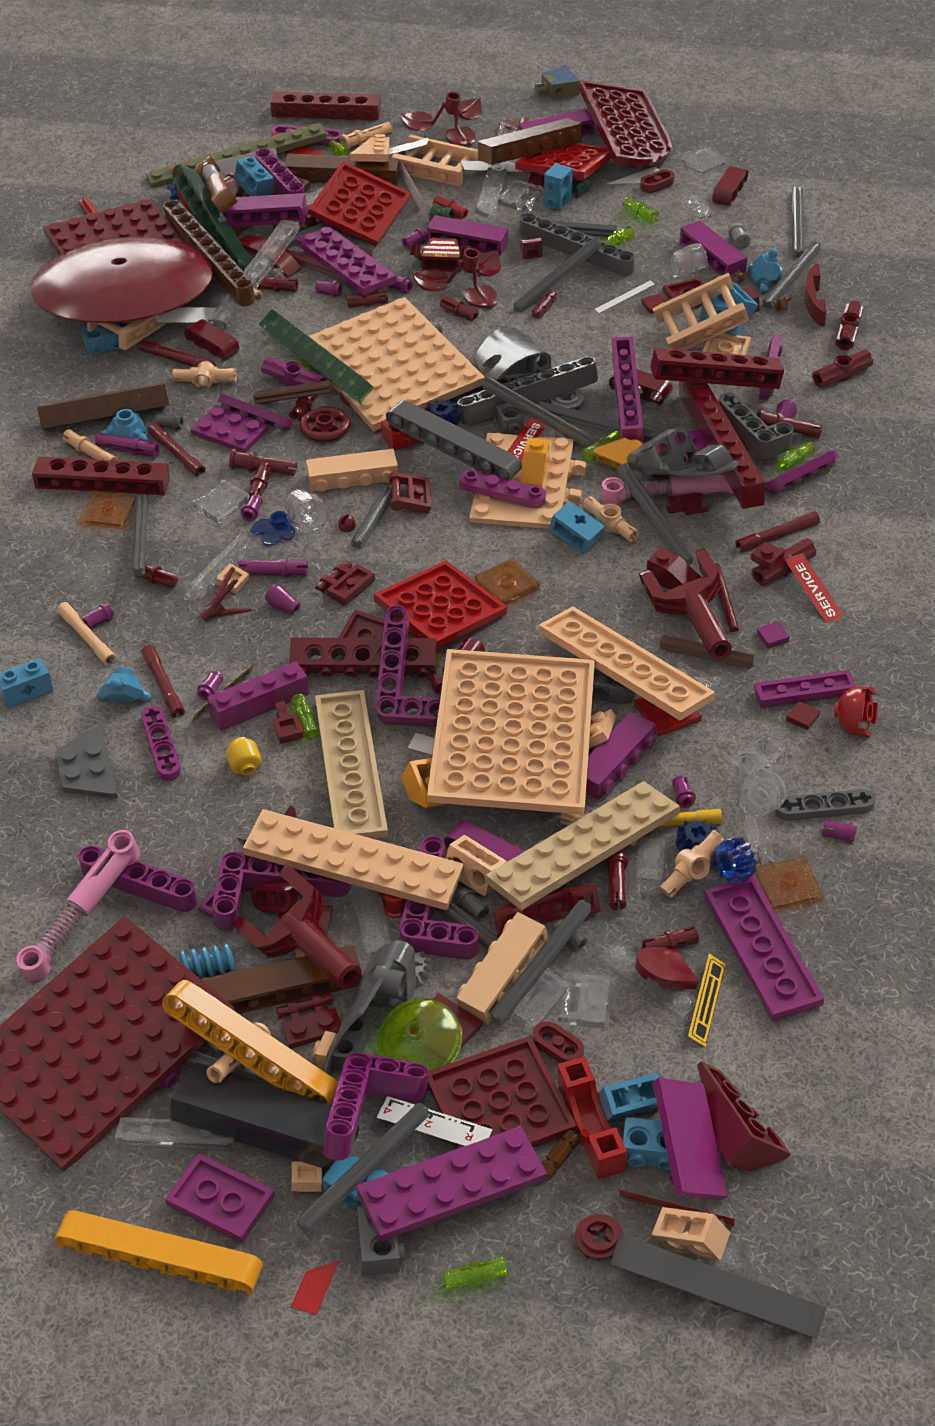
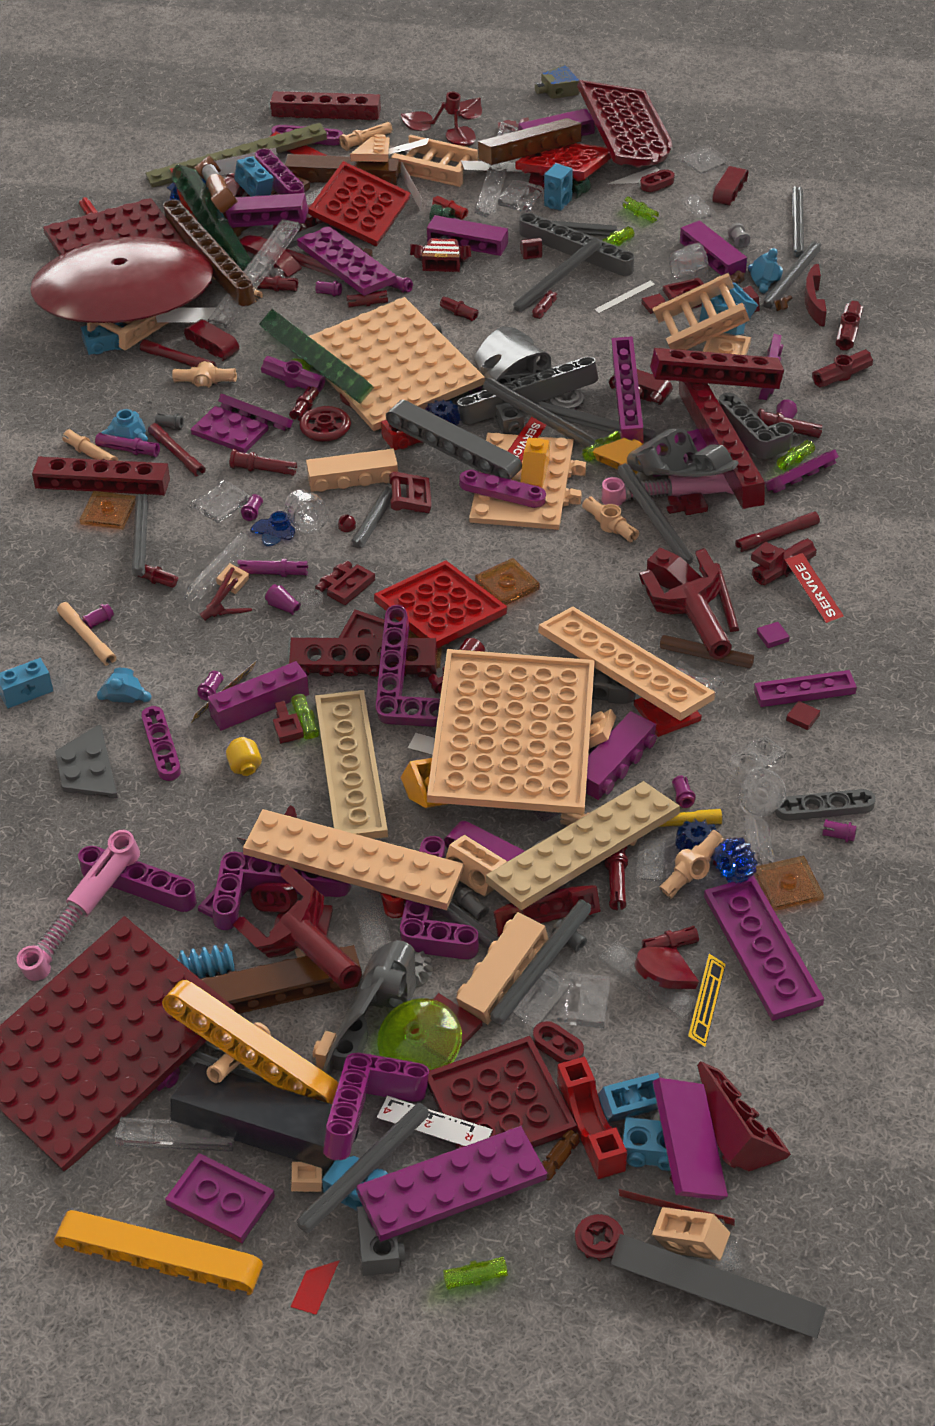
(102, 405): reddish brown brick -> none
(154, 664): dark red piece -> none
(260, 479): dark red pin -> none
(293, 392): reddish brown axle -> none
(312, 1026): dark red plate -> none
(338, 149): clear neon green pin -> none
(415, 238): magenta pin -> none
(472, 262): dark red plant -> none
(576, 527): dark azure brick -> none
(856, 706): red cylinder -> none

